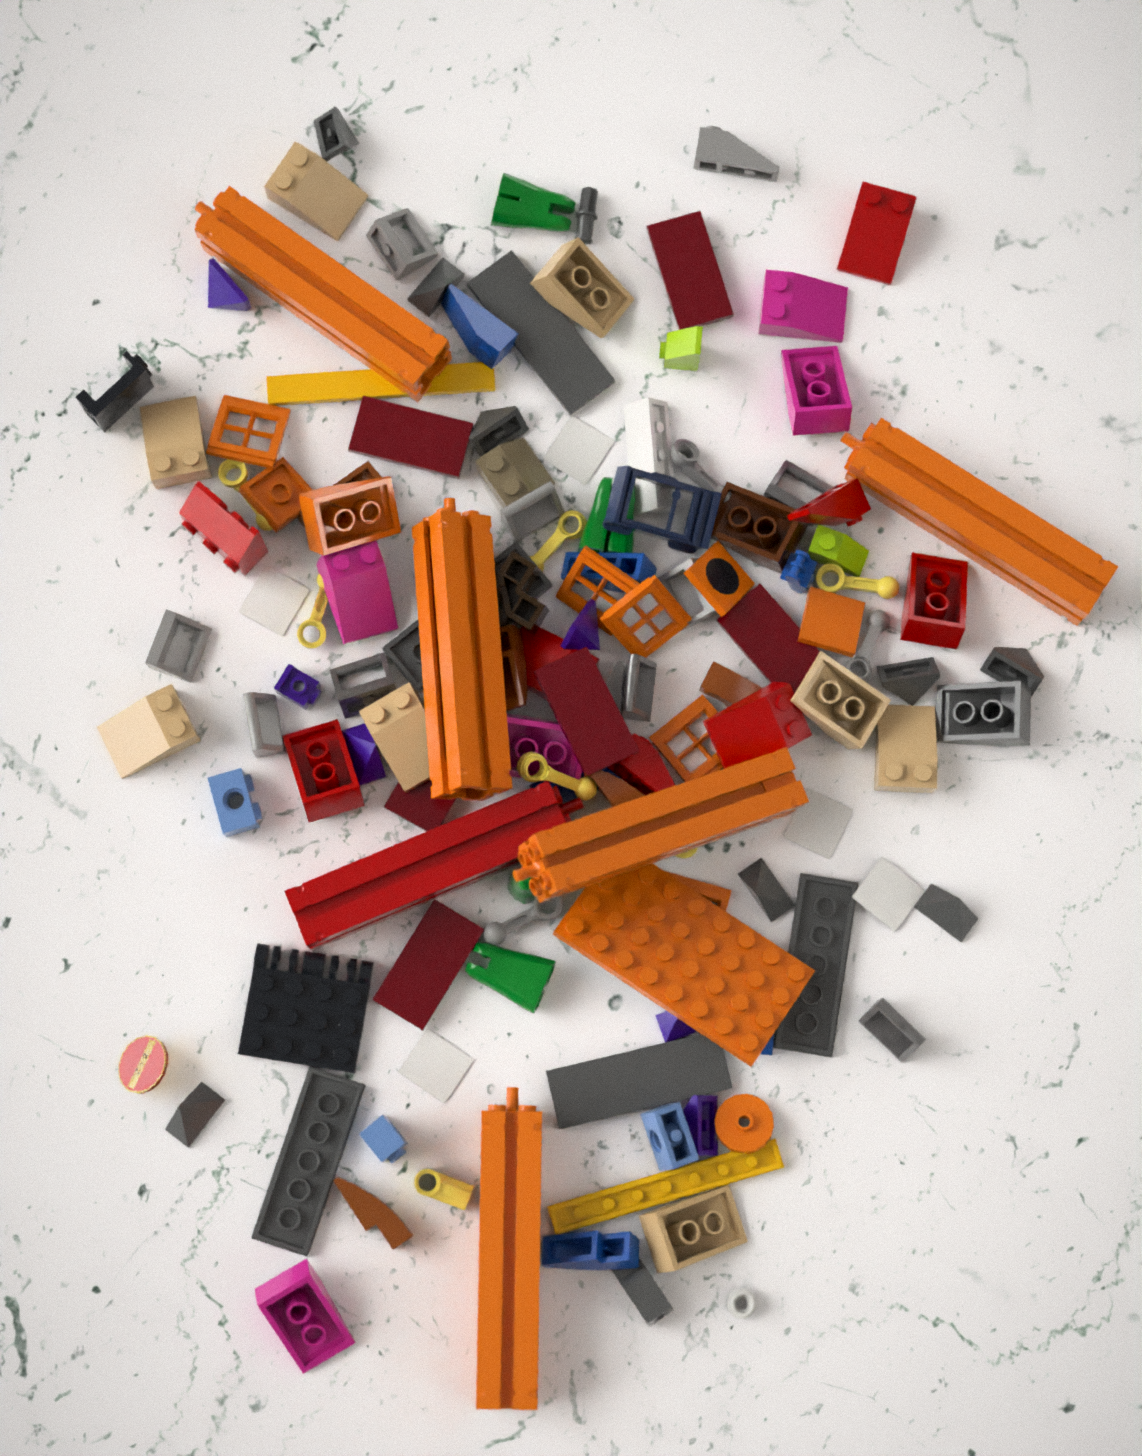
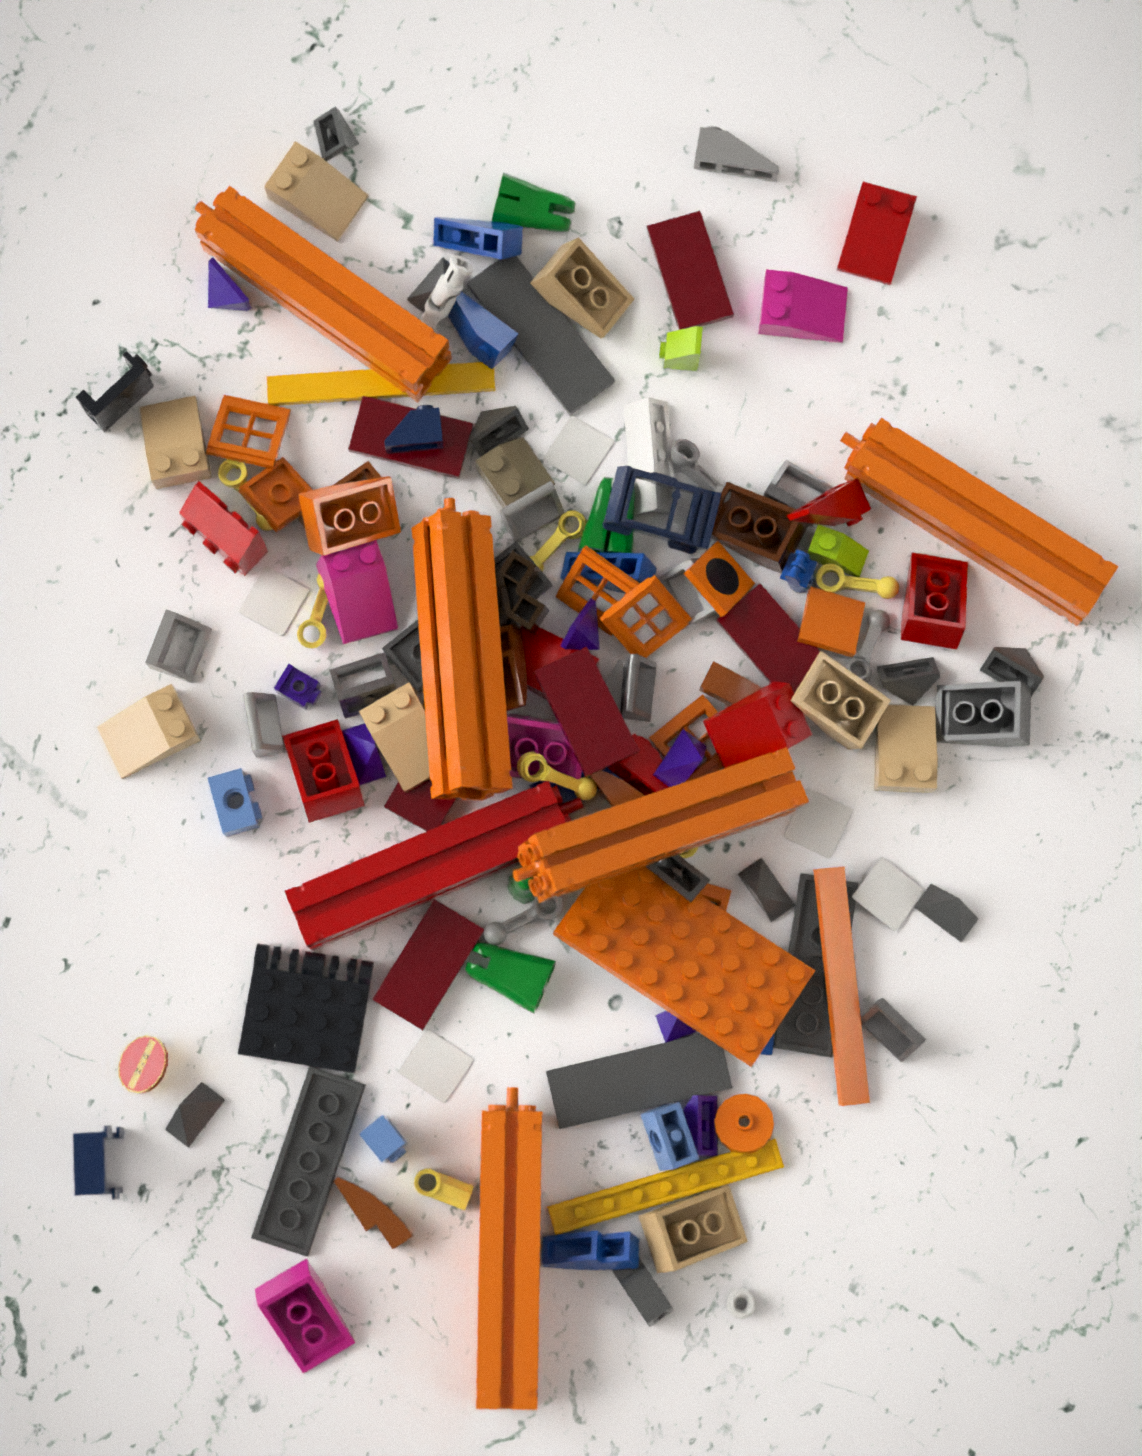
(90, 1162): none -> dark blue piece
(393, 250): light grey tile -> none
(417, 431): none -> dark blue slope
(445, 293): none -> white piece
(478, 237): none -> blue slope
(586, 214): dark grey axle -> none
(680, 760): none -> dark purple slope
(680, 876): none -> dark grey slope
(816, 390): dark pink slope -> none
(841, 986): none -> orange tile

